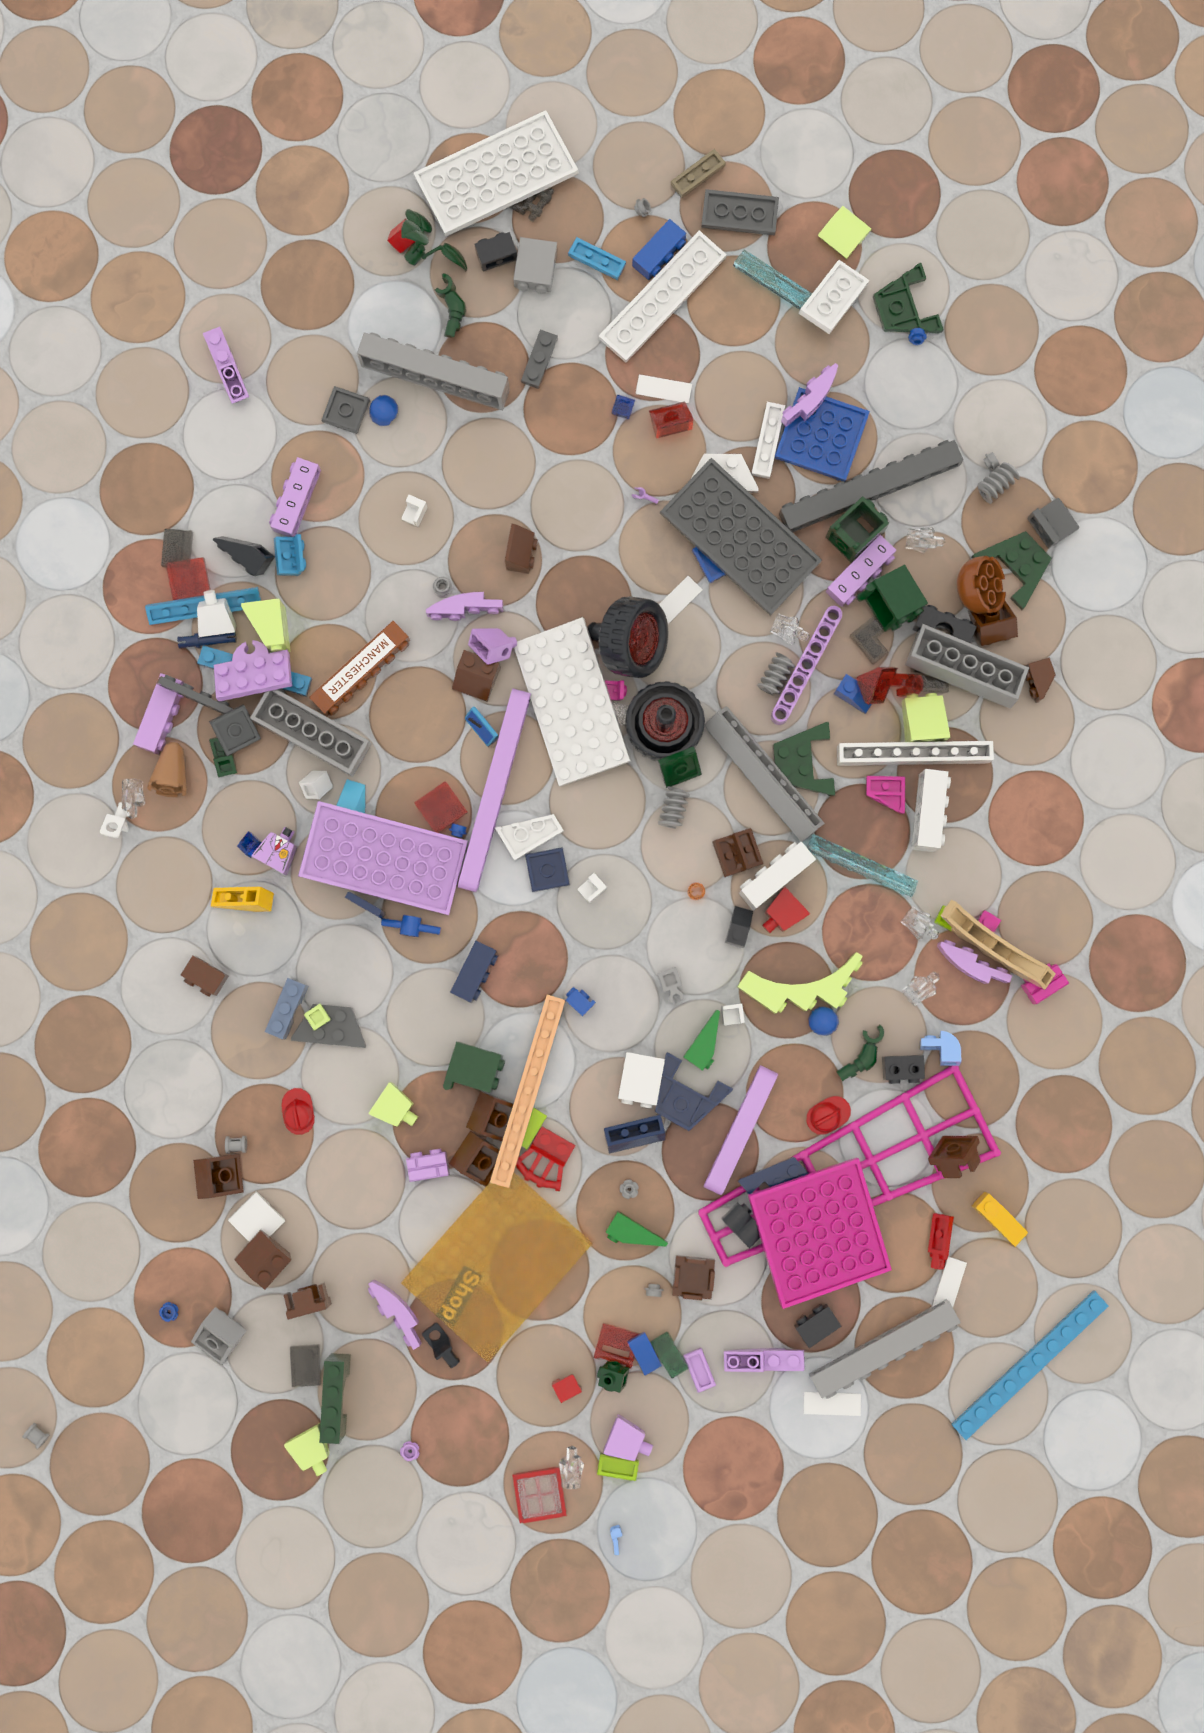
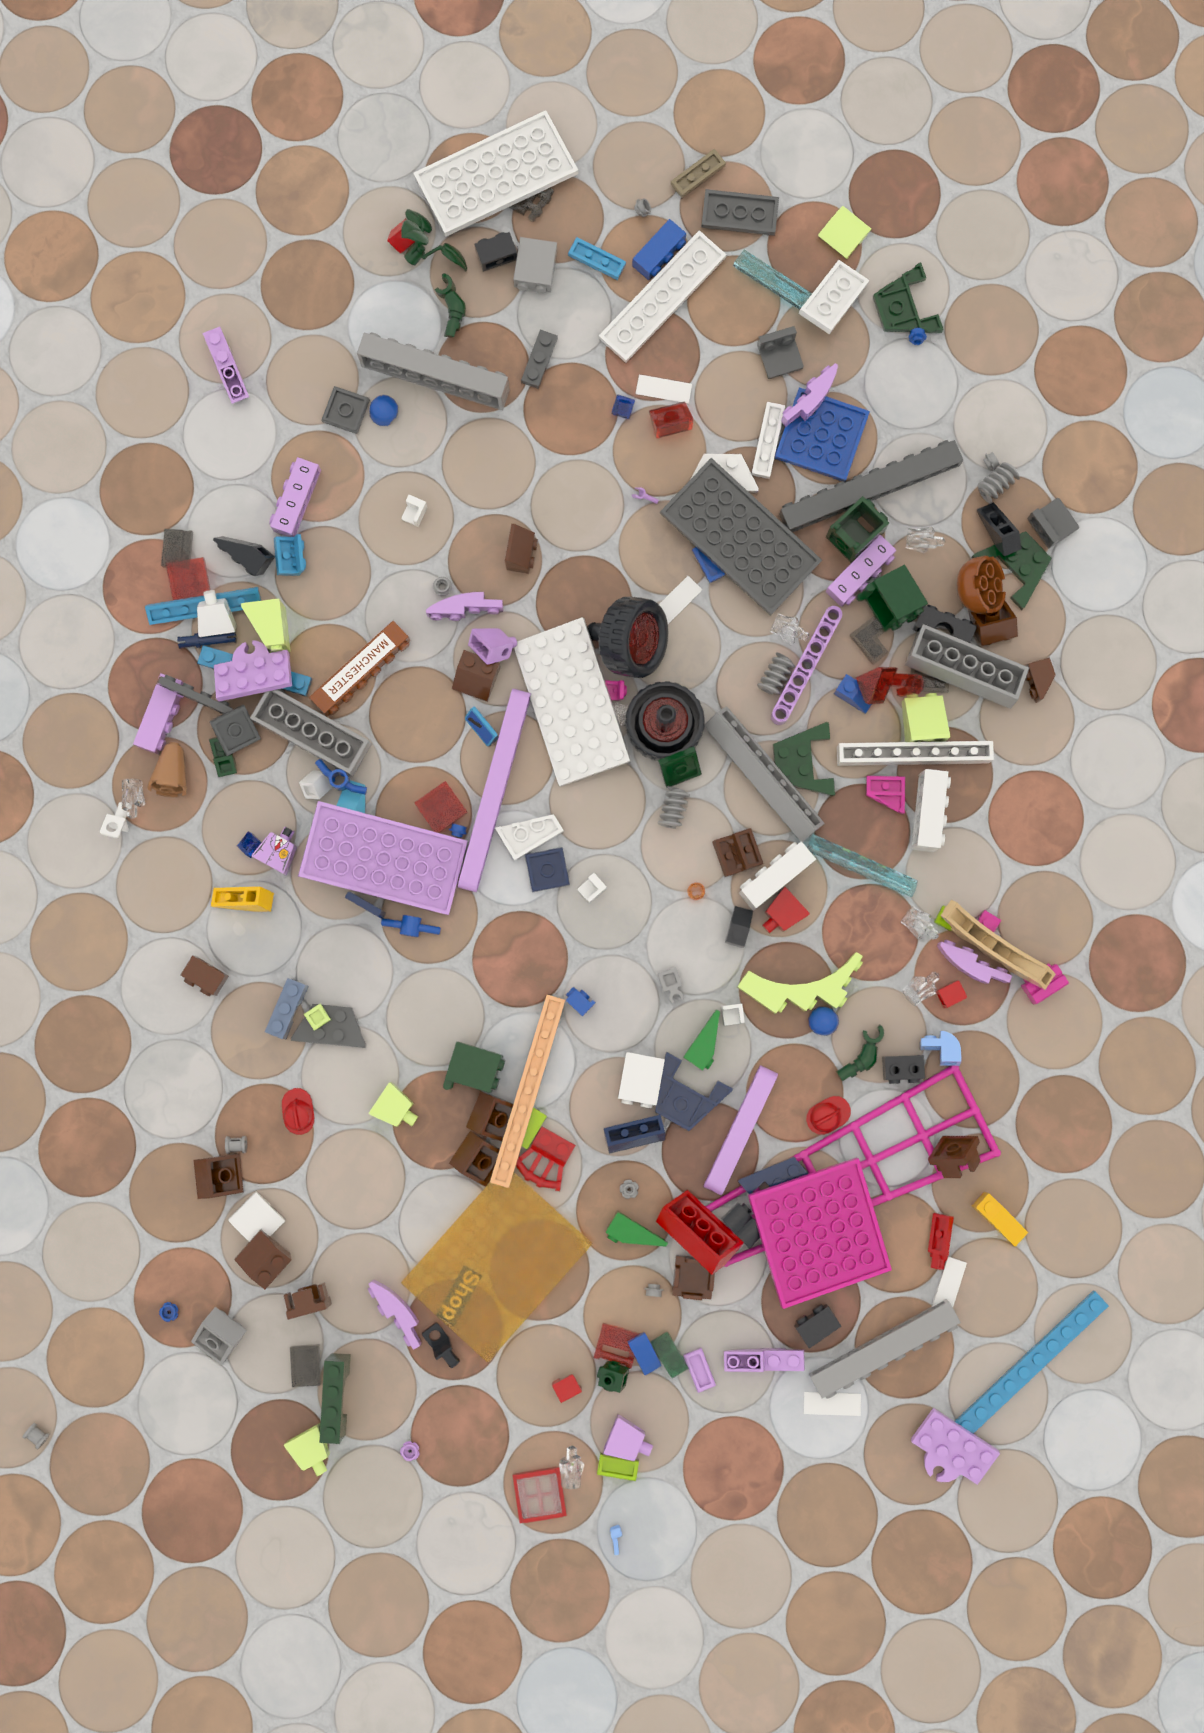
(333, 774): none -> blue piece
(427, 1166): lavender brick -> none
(474, 972): dark blue brick -> none
(699, 1231): none -> red slope
(780, 352): none -> dark grey bracket
(951, 994): none -> panel
(953, 1448): none -> lavender plate
(1000, 528): none -> black slope

